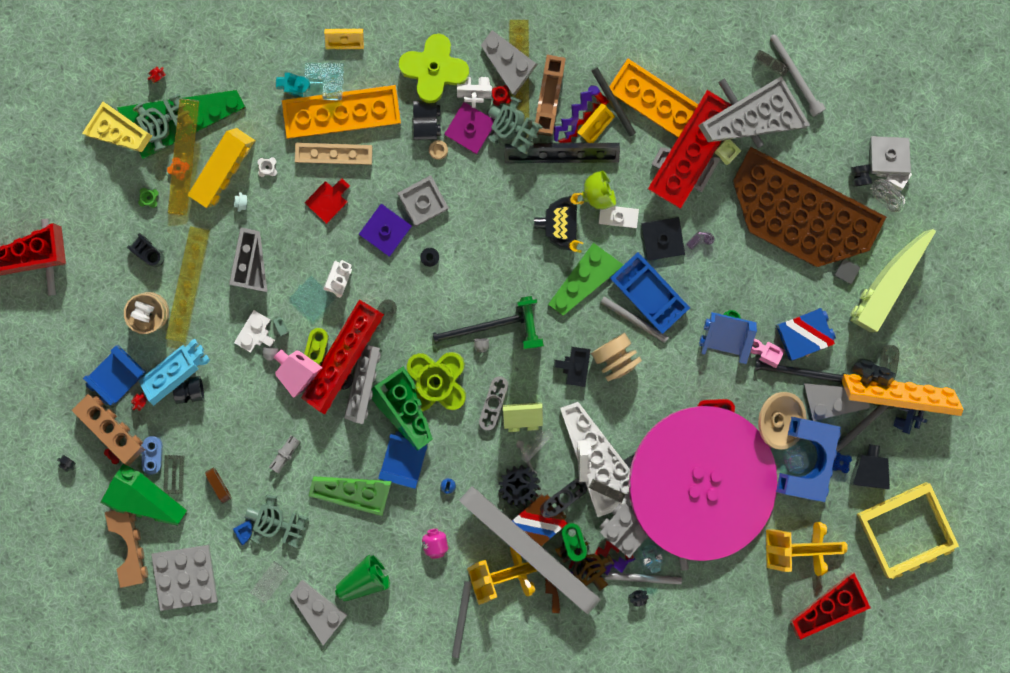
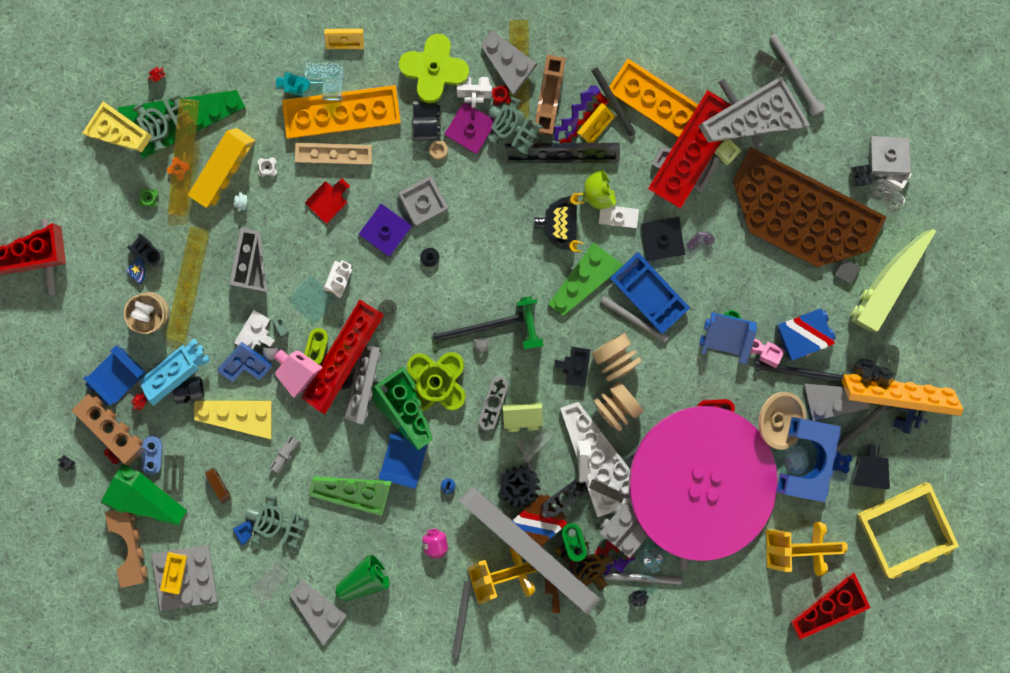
(137, 270): none -> blue tile
(173, 573): none -> yellow plate
(242, 416): none -> light yellow wing
(244, 358): none -> blue plate
(618, 406): none -> tan wheel

